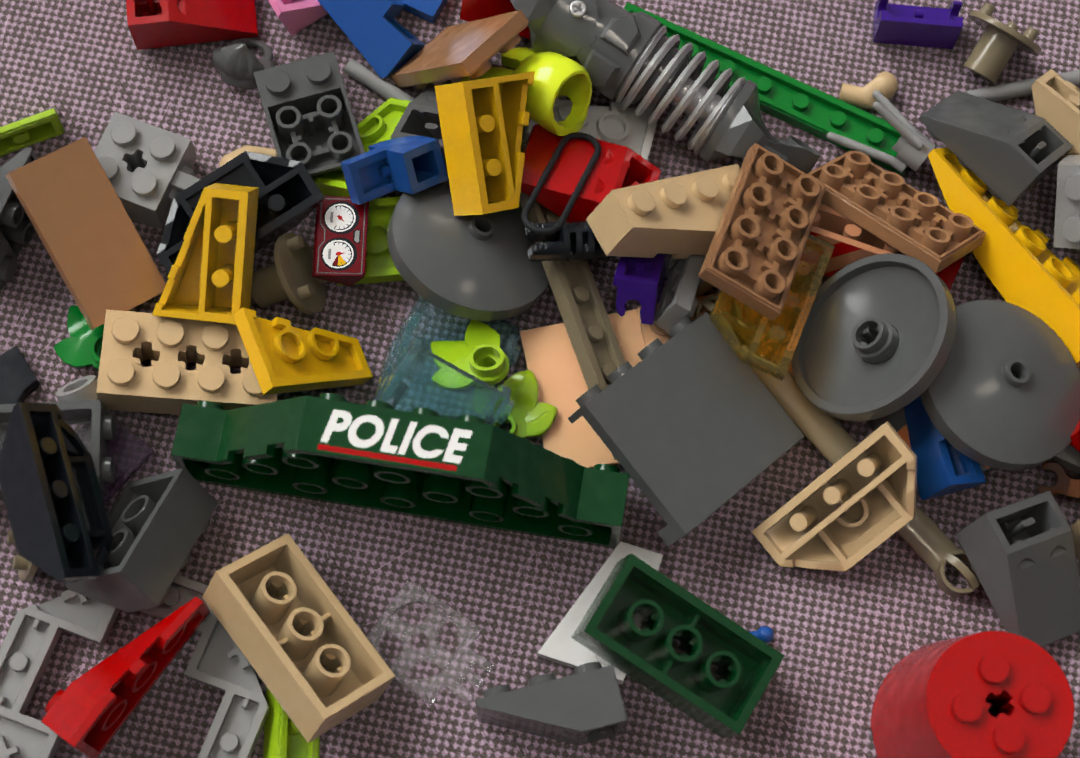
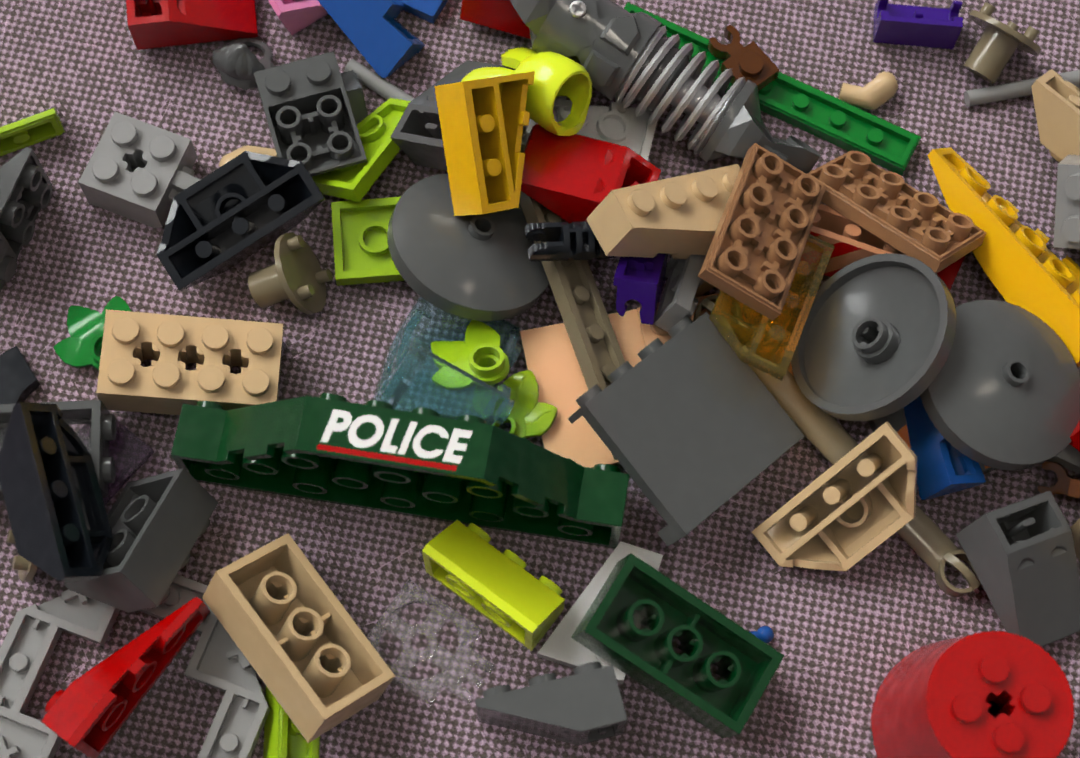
(79, 390): light grey tile -> none
(87, 231): medium nougat tile -> none
(216, 258): yellow wedge -> none
(299, 359): yellow wing -> none
(340, 240): slope -> none
(355, 95): none -> dark grey tile
(394, 164): blue brick -> none
(462, 51): medium nougat tile -> none
(493, 582): none -> neon yellow slope
(577, 135): black piece -> none
(744, 61): none -> reddish brown plate
(911, 146): light grey plant -> none
(997, 142): dark grey slope -> none

